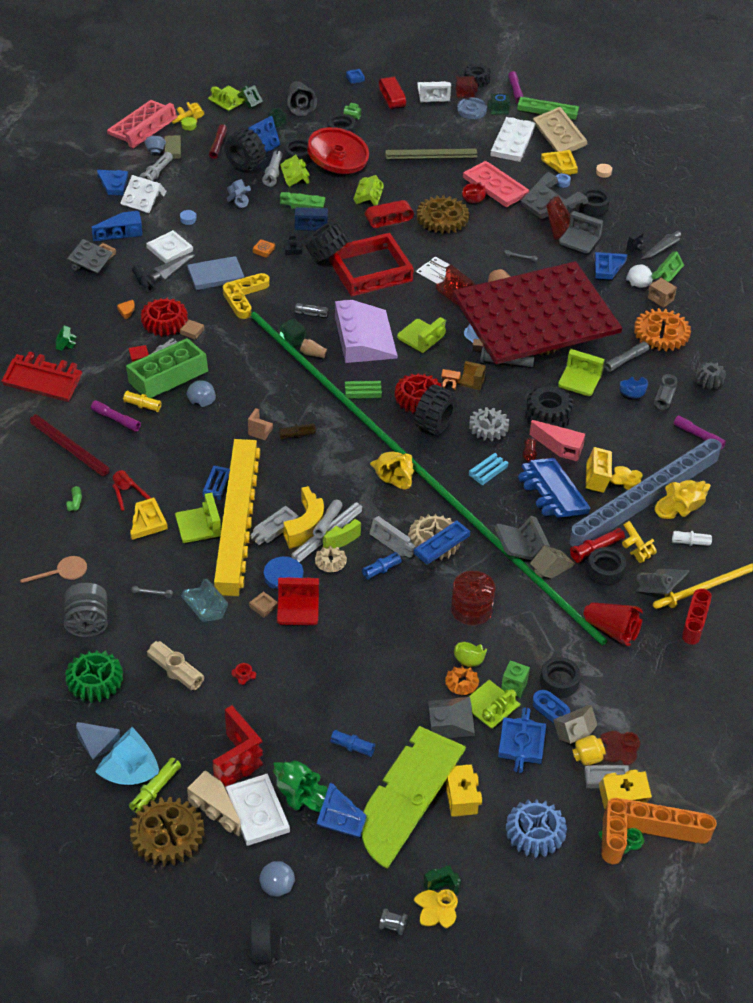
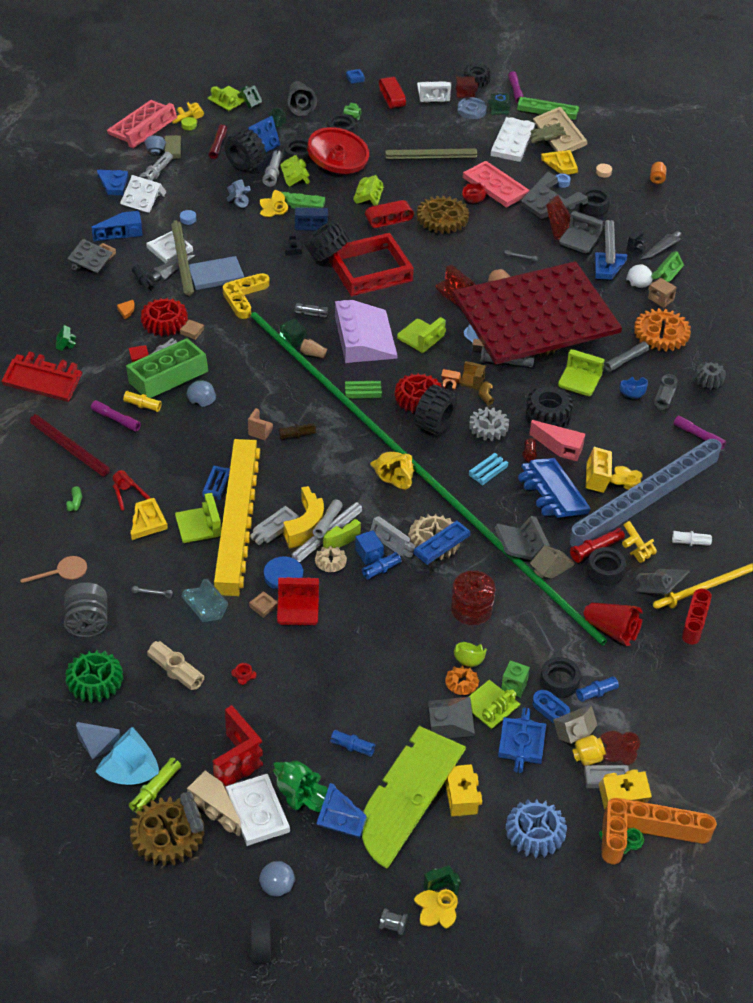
(182, 258): none -> olive axle
(192, 812): none -> dark grey axle
(263, 248): orange tile -> none
(272, 205): none -> yellow plate
(369, 547): none -> blue brick
(434, 270): white sticker -> none
(484, 393): none -> pearl gold arm
(547, 133): none -> olive piece
(597, 689): none -> blue pin
(610, 241): none -> light grey axle
(658, 173): none -> orange brick
(682, 498): yellow head -> none

